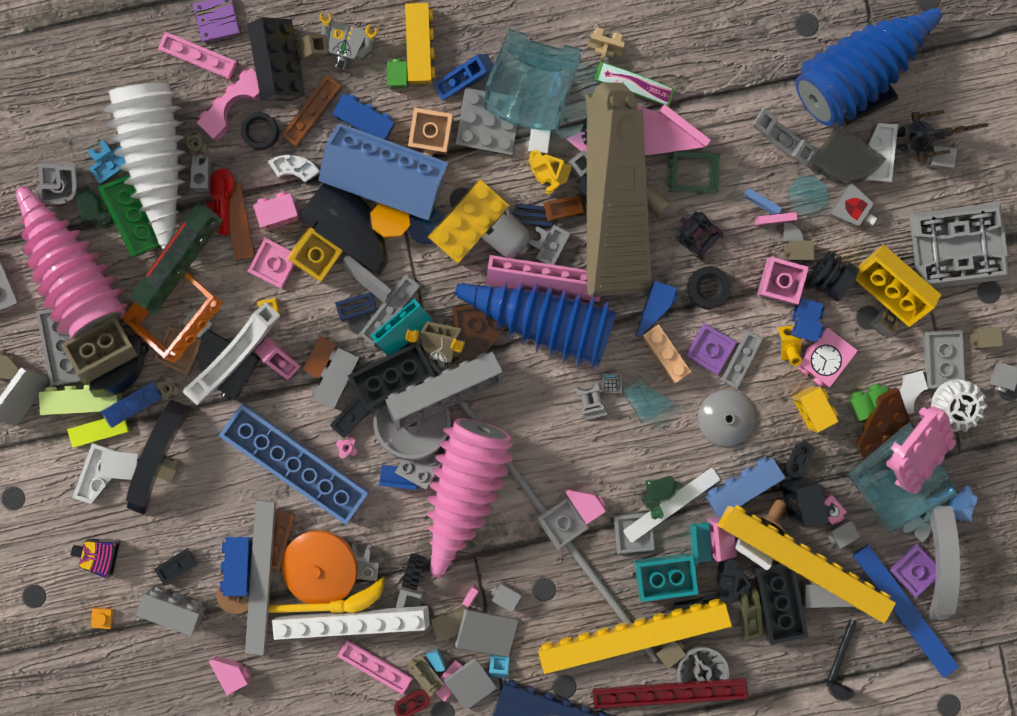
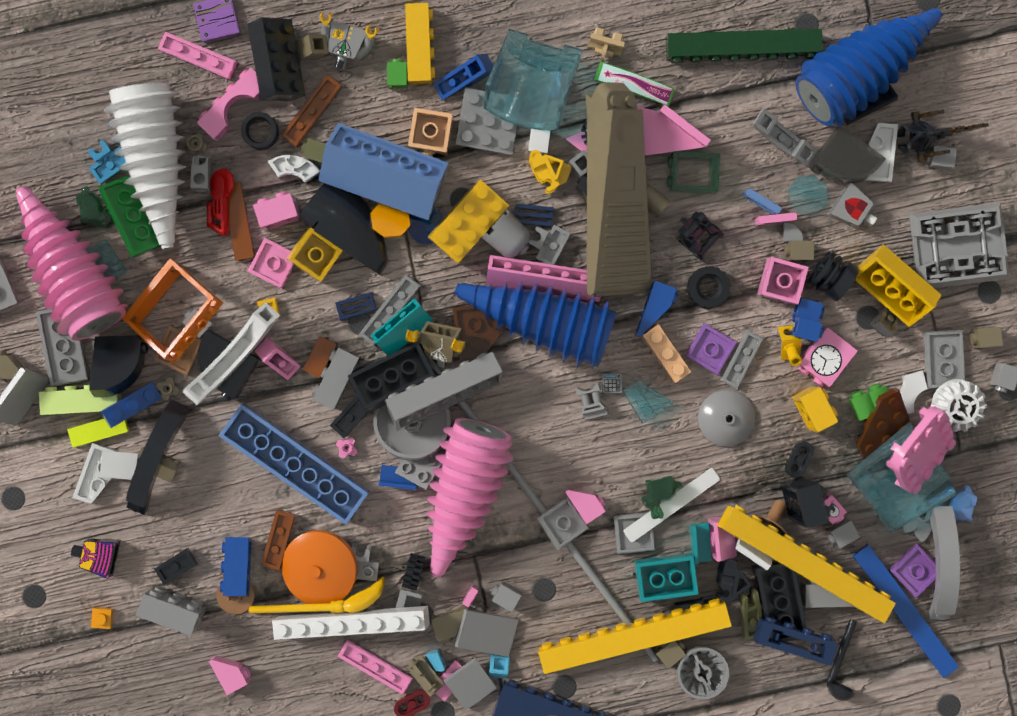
(57, 182): light grey brick -> none
(99, 350): dark tan brick -> none
(109, 258): none -> clear light blue slope
(176, 258): clear green brick -> none
(260, 577): light grey tile -> none
(313, 150): none -> olive brick
(363, 117): blue brick -> none
(366, 278): light grey tile -> none
(564, 208): dark orange tile -> none
(670, 693): dark red tile -> none
(743, 44): none -> dark green brick
(746, 486): medium blue brick -> none
(765, 631): none -> dark blue brick

